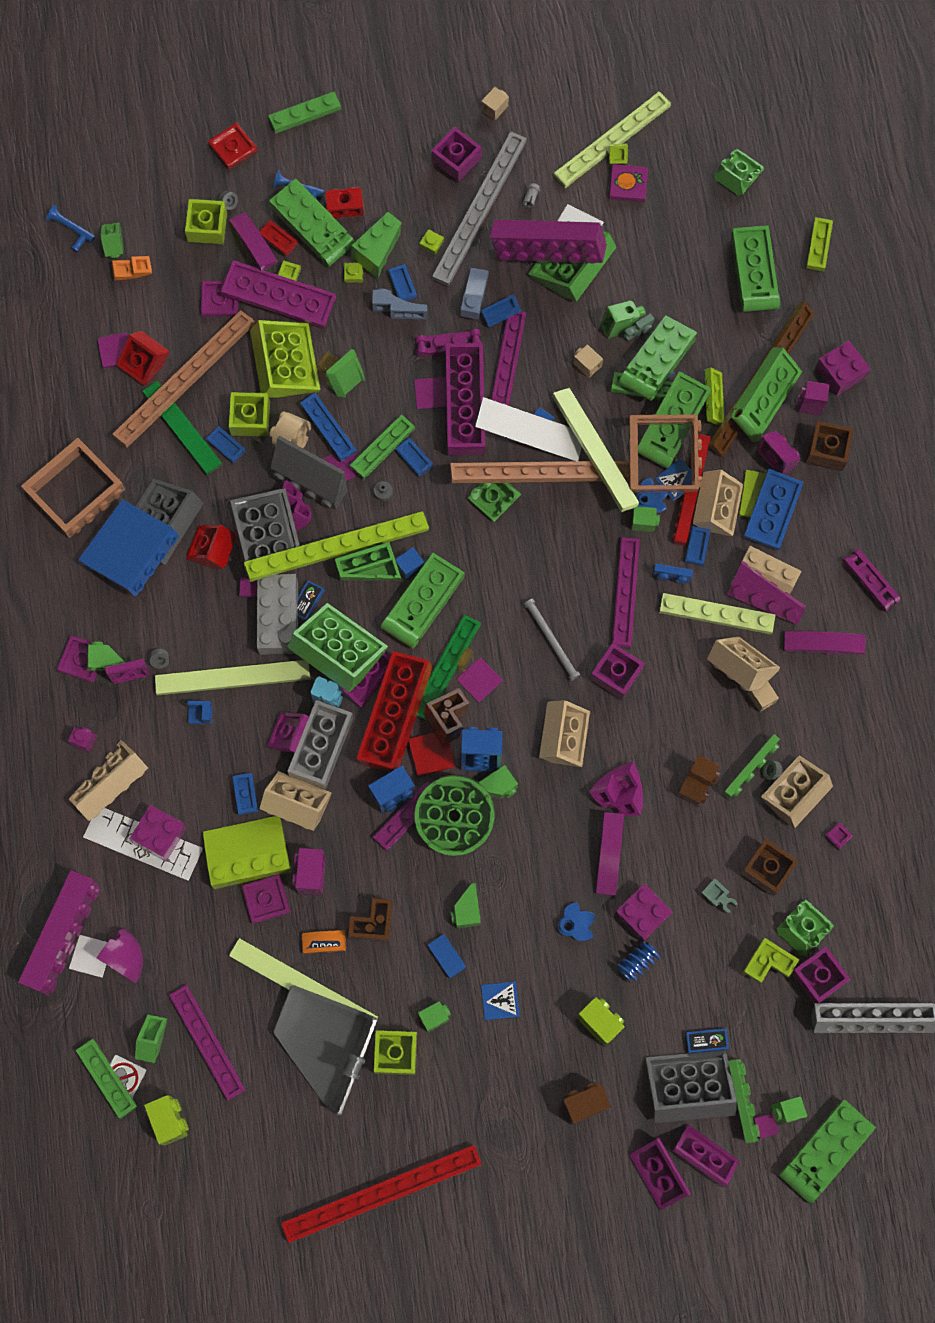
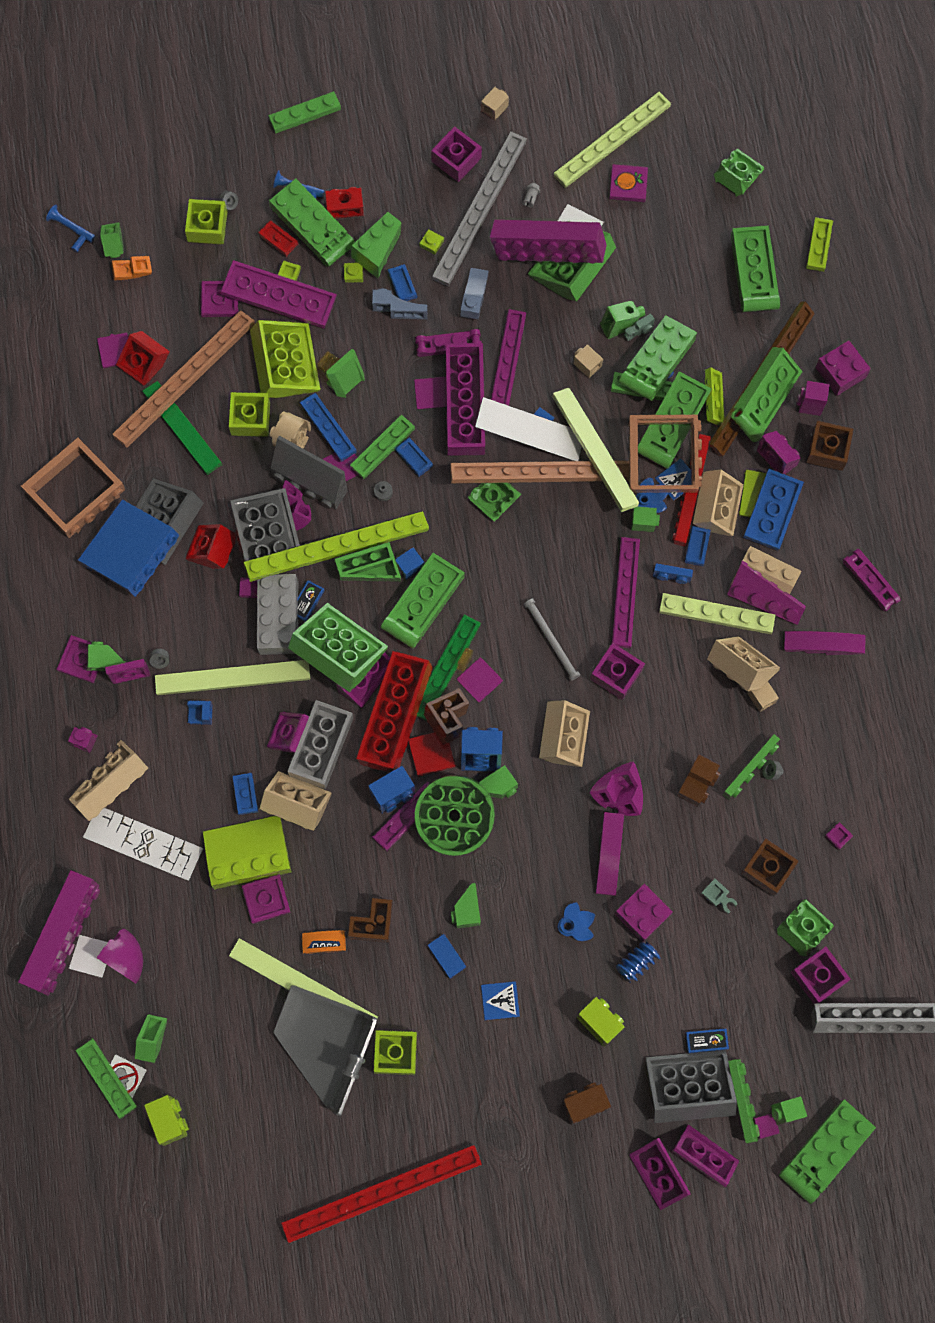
(158, 833): magenta brick -> none
(207, 1042): magenta tile -> none
(226, 444): blue tile -> none
(232, 146): red tile -> none
(253, 241): magenta slope -> none
(310, 871): magenta brick -> none
(326, 692): medium azure brick -> none
(434, 1016): bright green brick -> none
(501, 310): blue tile -> none
(618, 153): lime plate -> none
(768, 956): lime panel -> none
(797, 791): tan slope -> none

